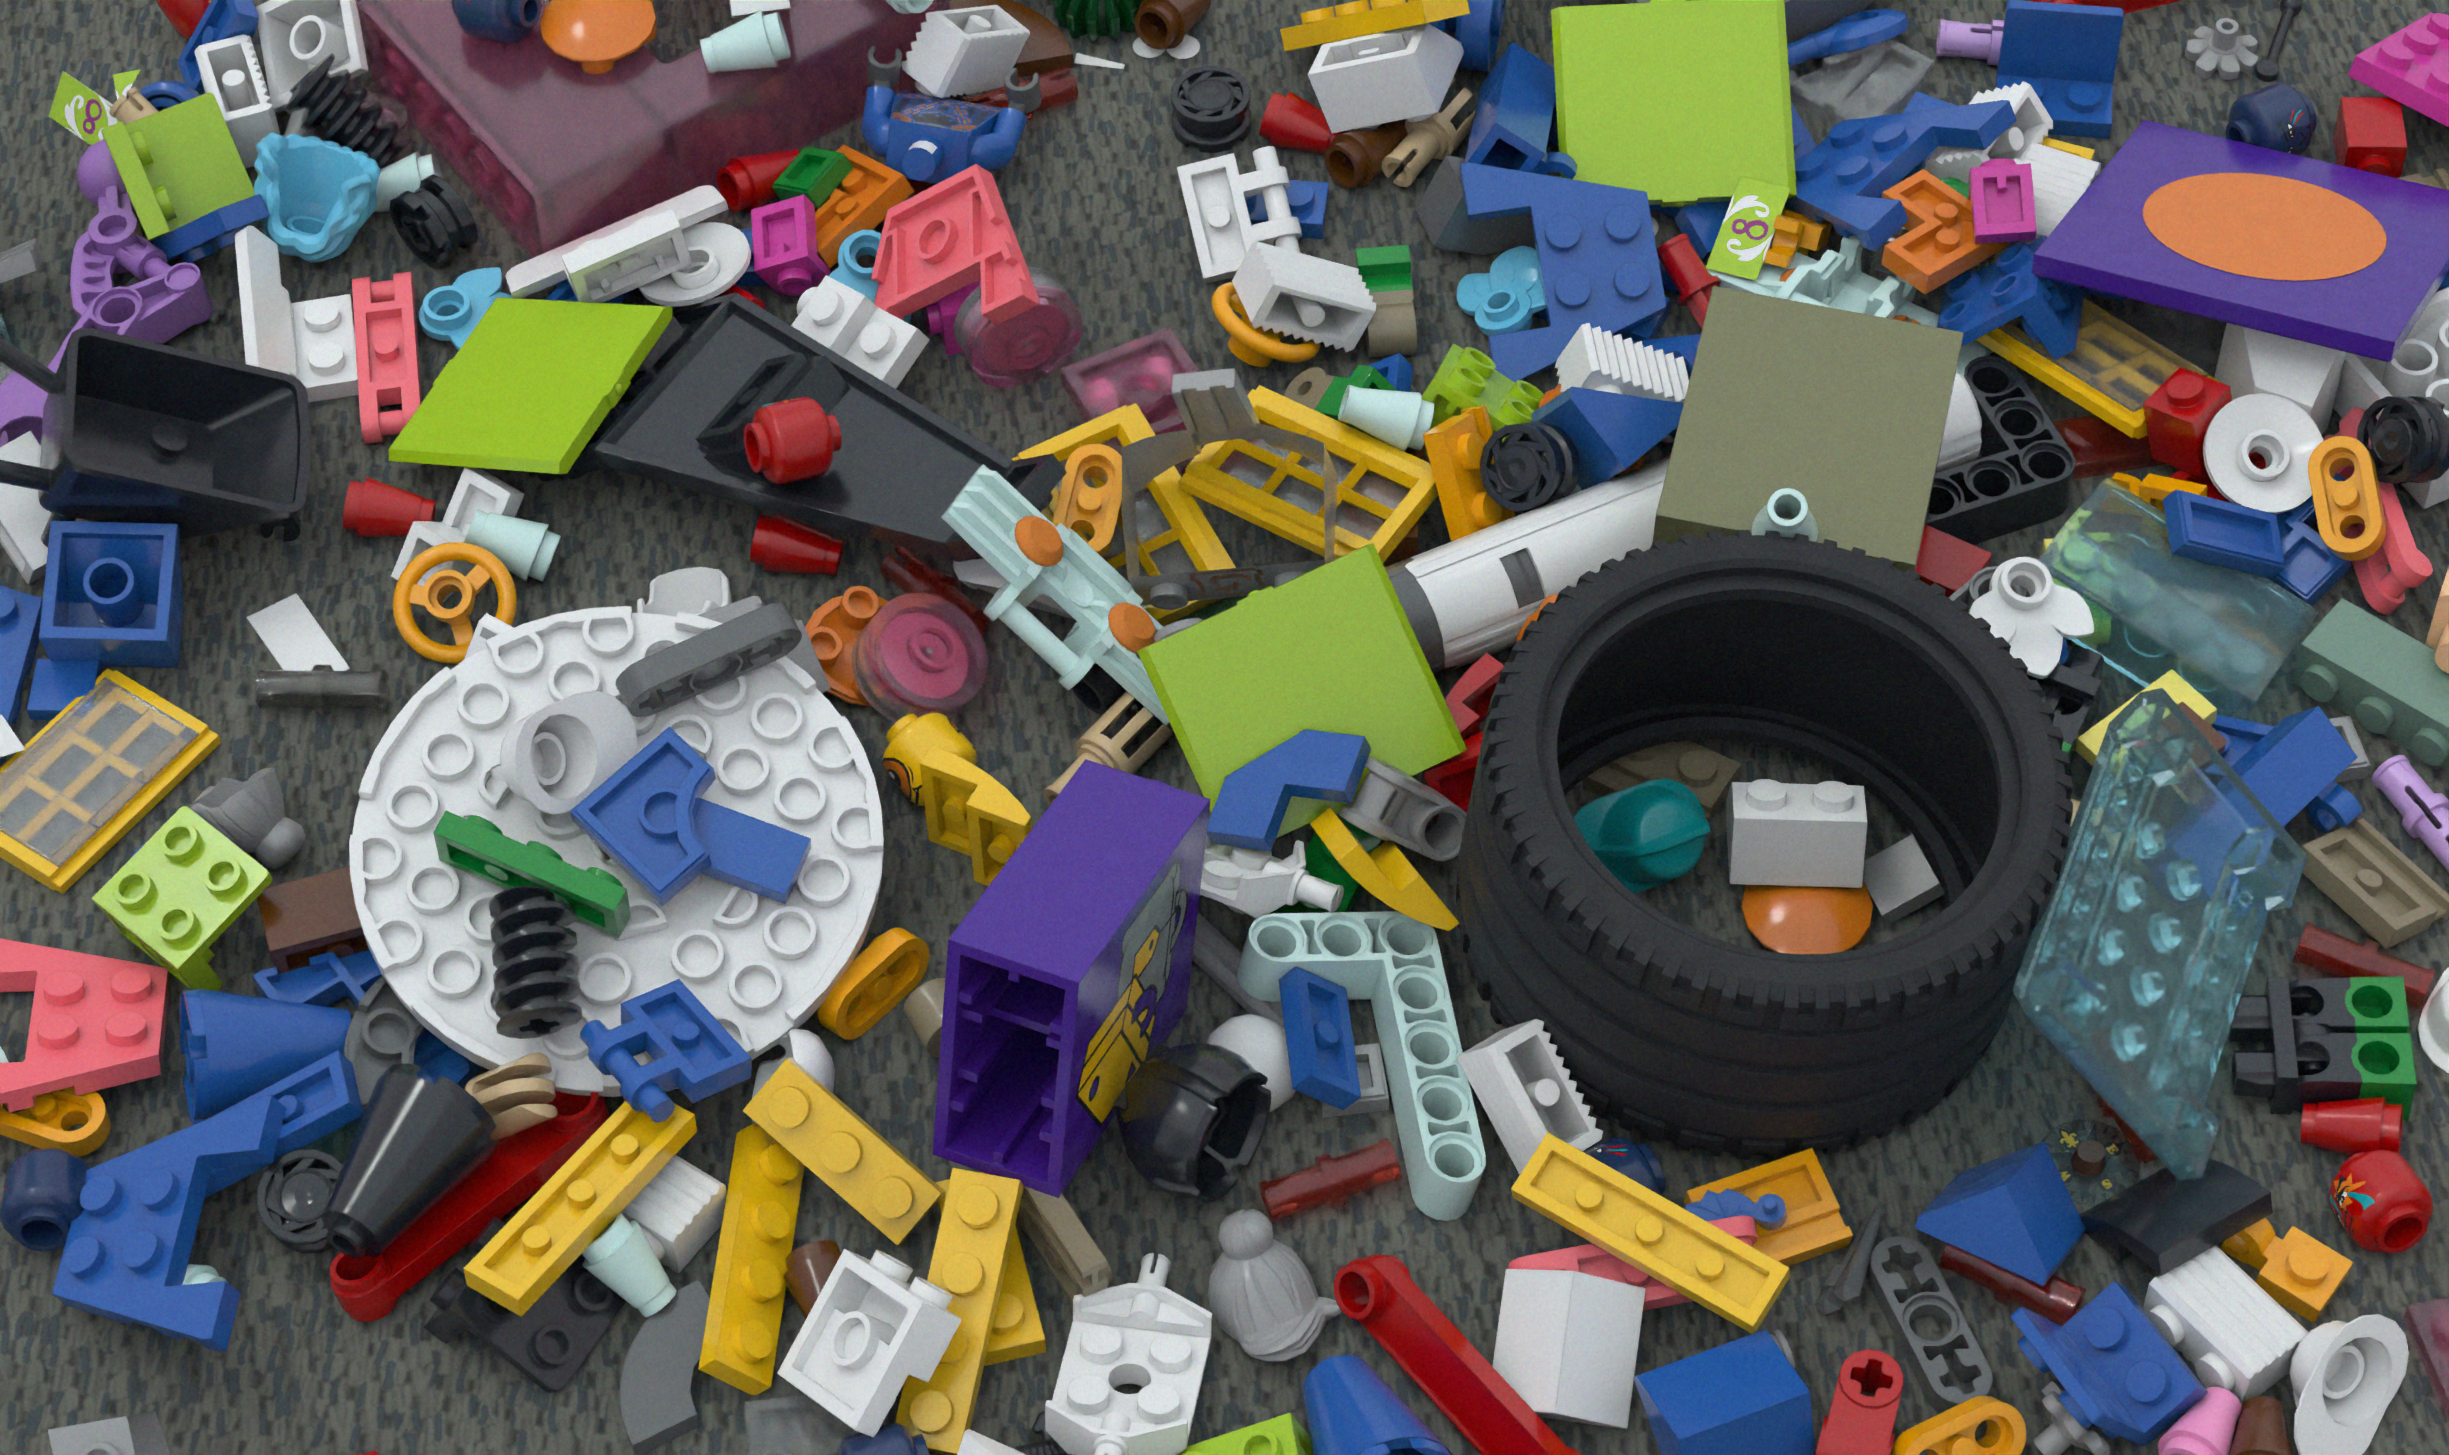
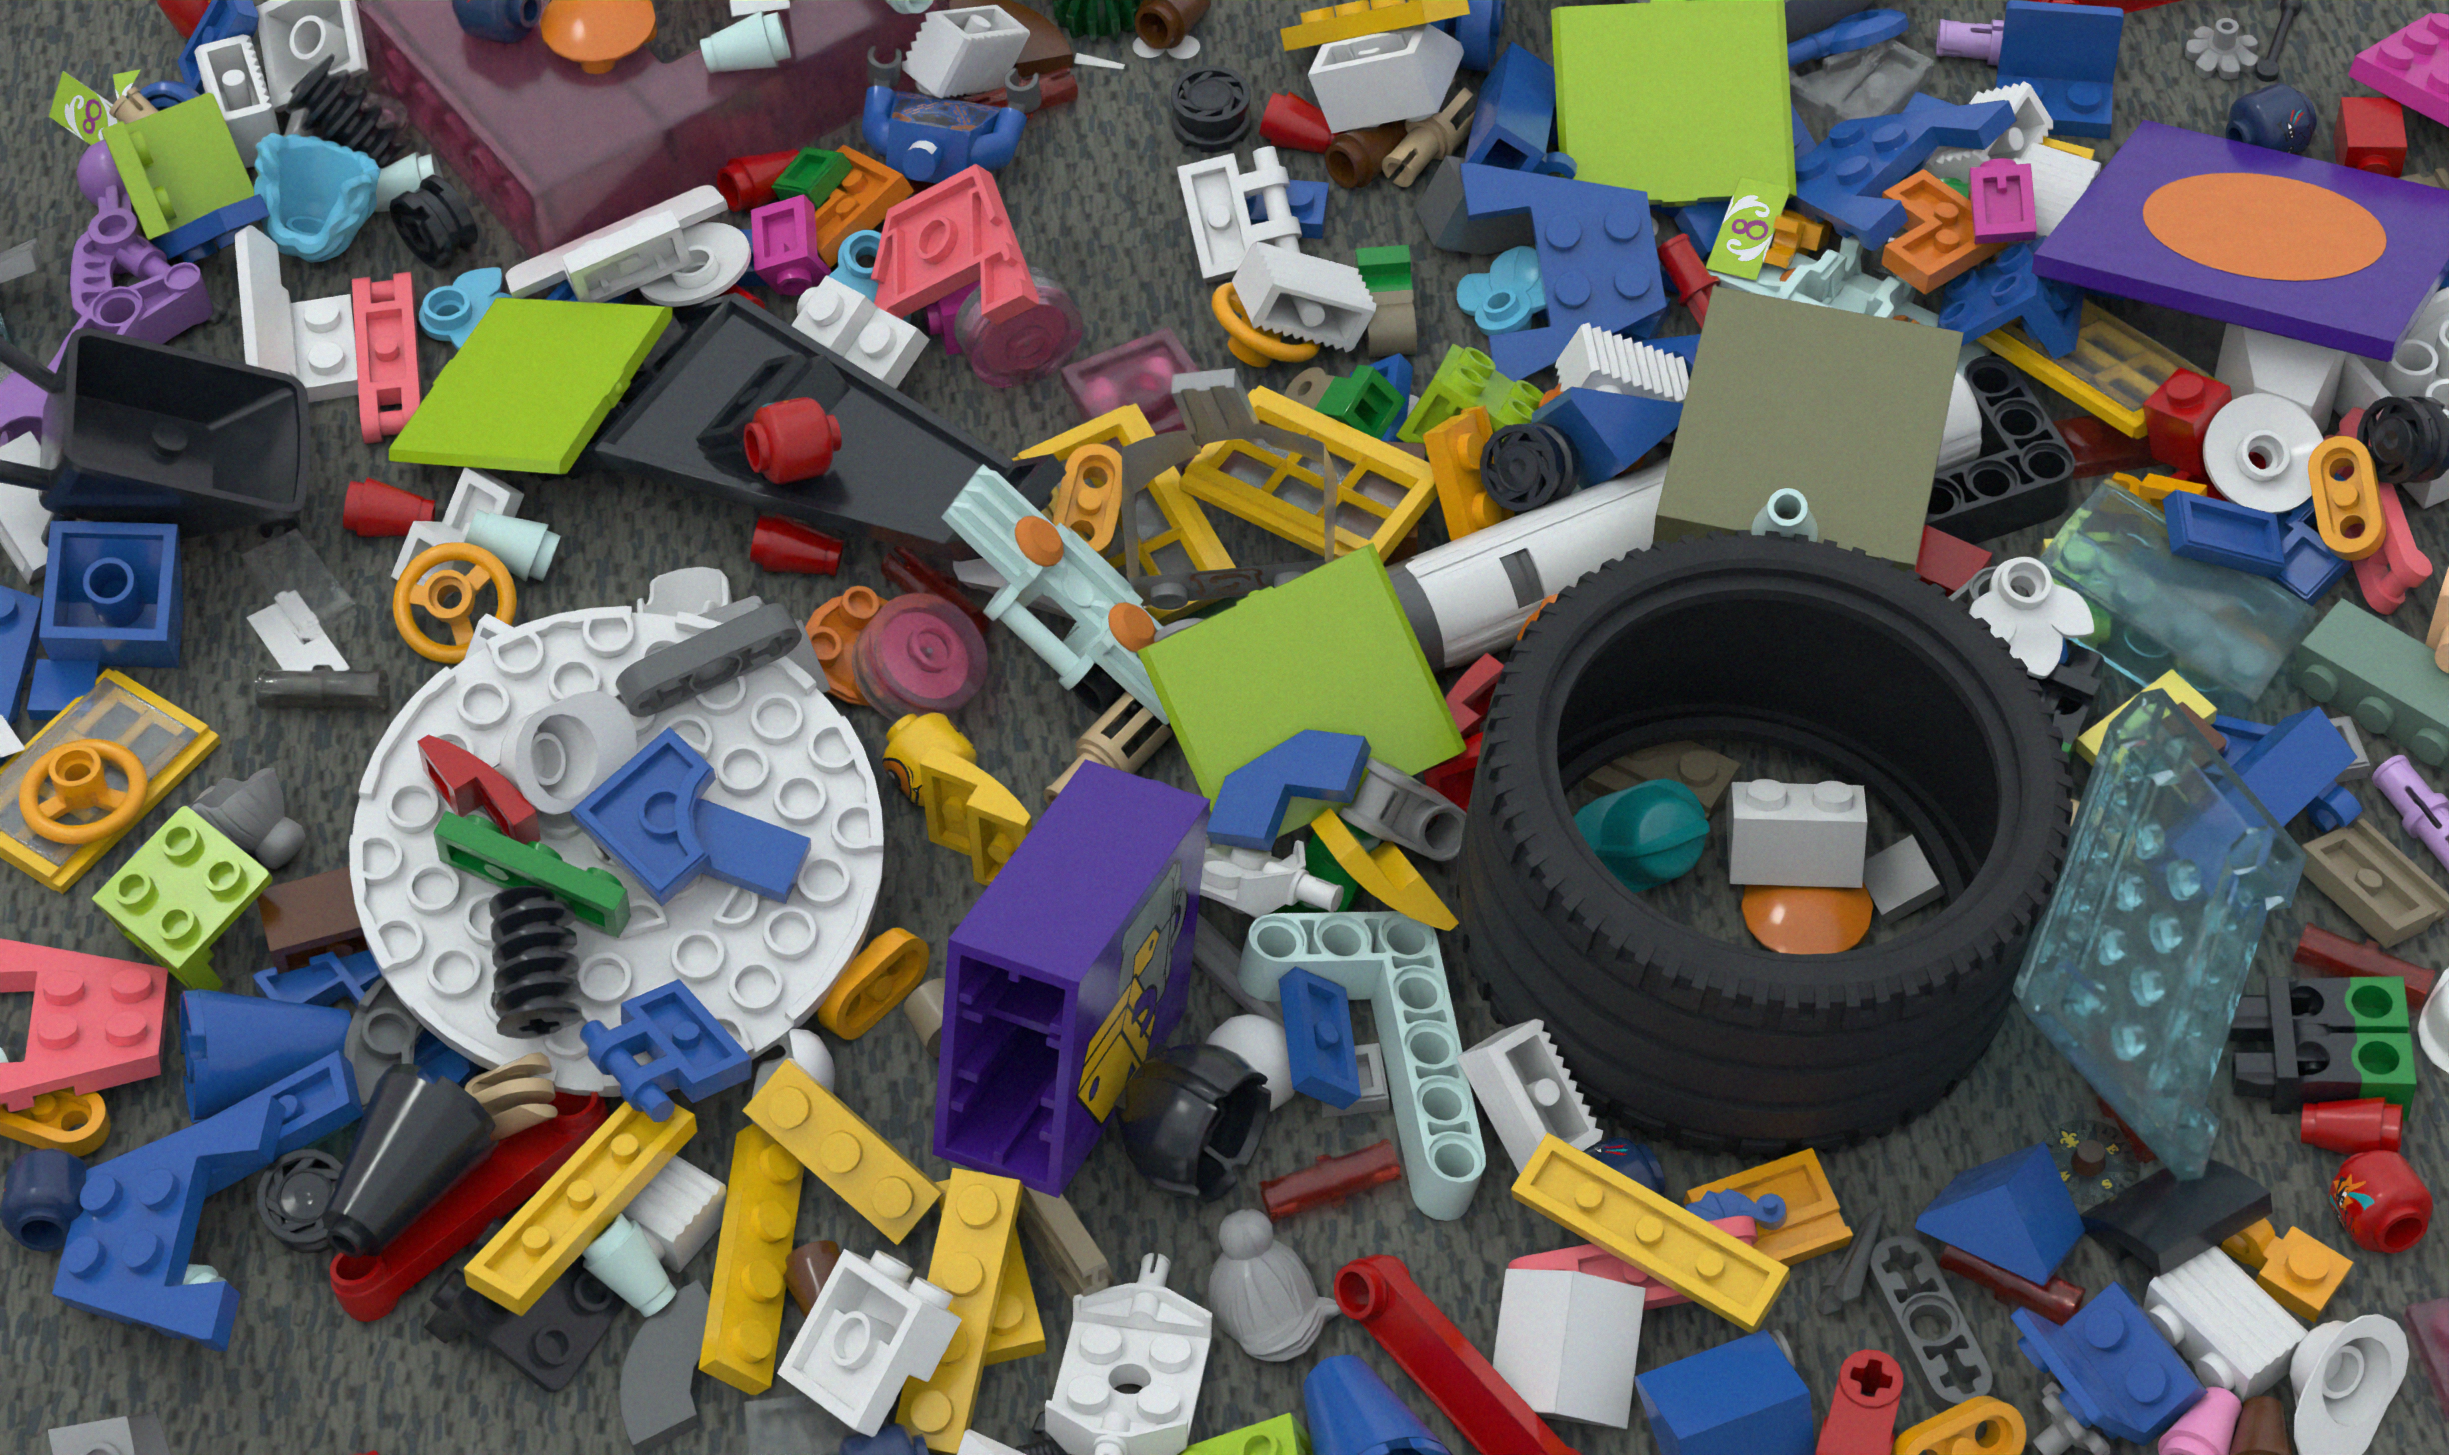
(81, 785): none -> light orange piece
(299, 586): none -> clear tile
(472, 783): none -> red slope
(1389, 415): light aqua cone -> none

